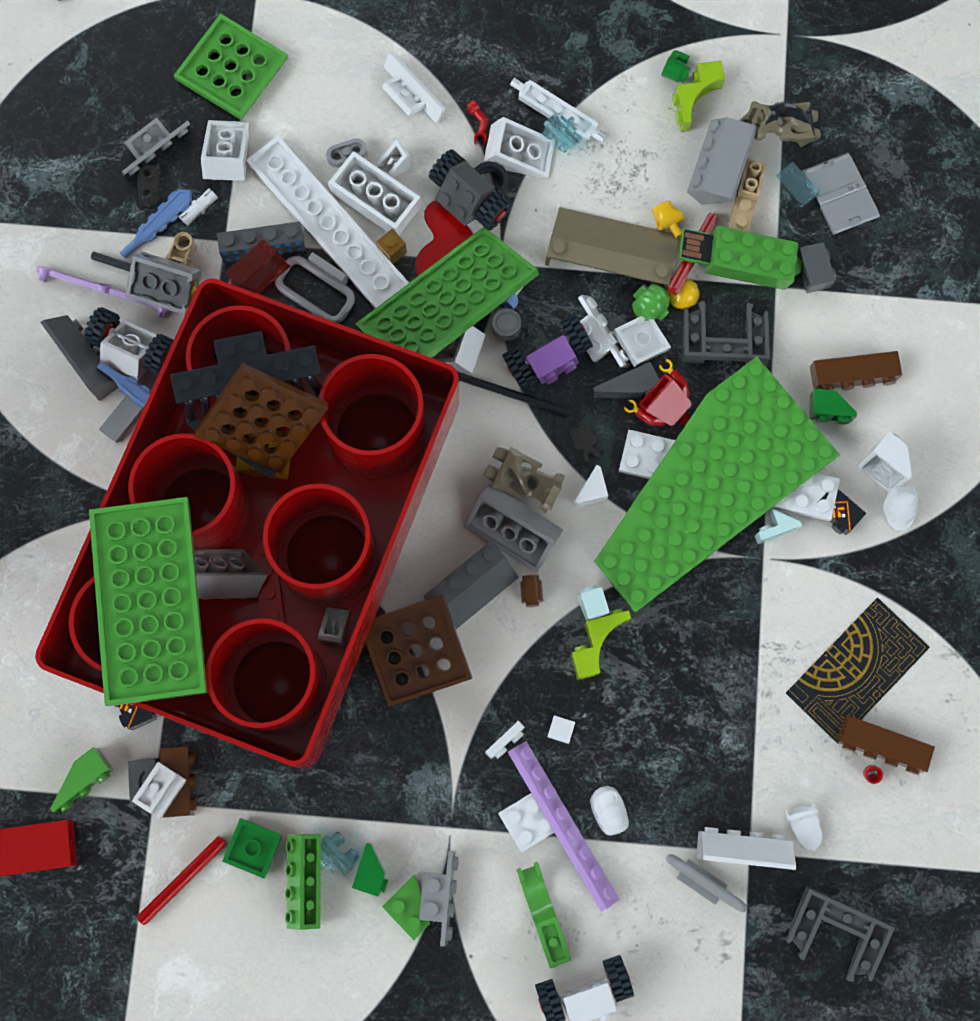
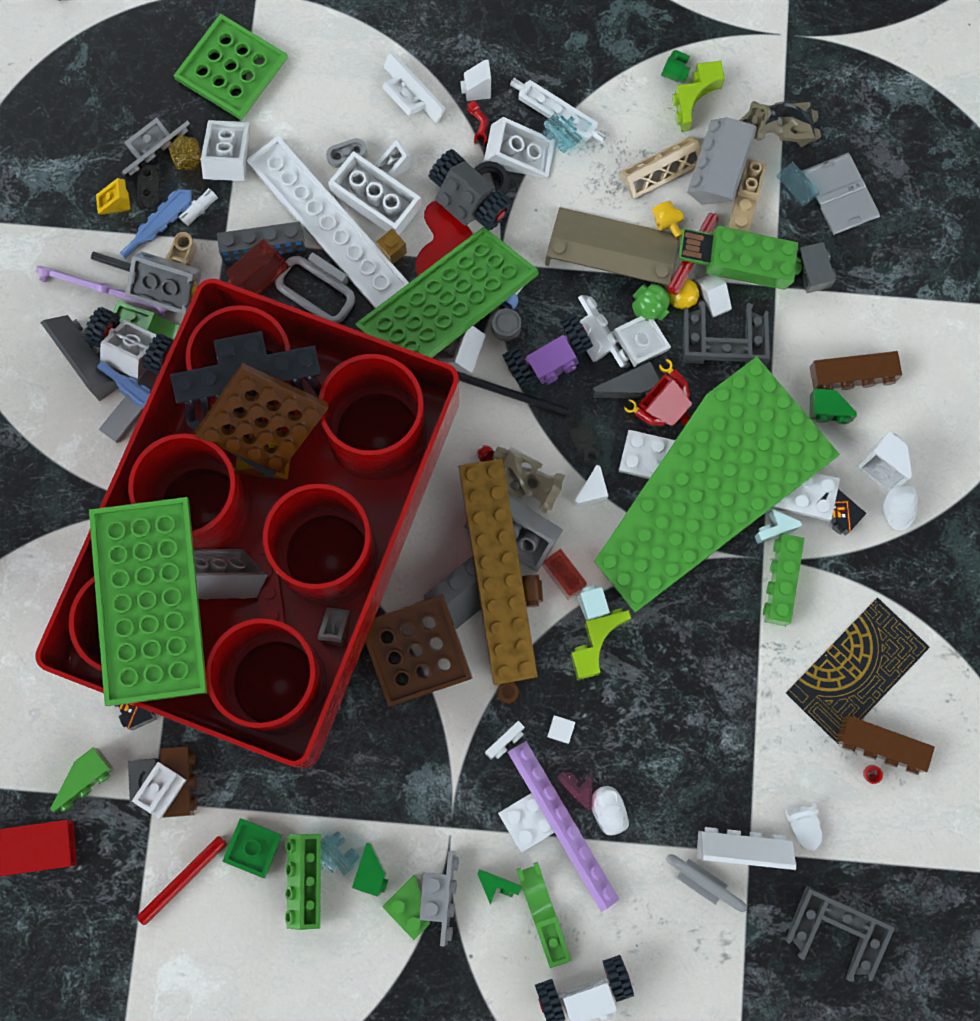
(113, 198): none -> yellow slope
(146, 319): none -> bright green piece
(185, 153): none -> clear yellow brick
(477, 82): none -> white slope
(484, 450): none -> red hinge
(491, 882): none -> green slope
(497, 571): none -> pearl gold plate
(508, 692): none -> reddish brown tile
(564, 574): none -> clear red brick
(582, 794): none -> clear pink slope
(659, 160): none -> tan fence
(715, 294): none -> white slope
(784, 580): none -> bright green brick

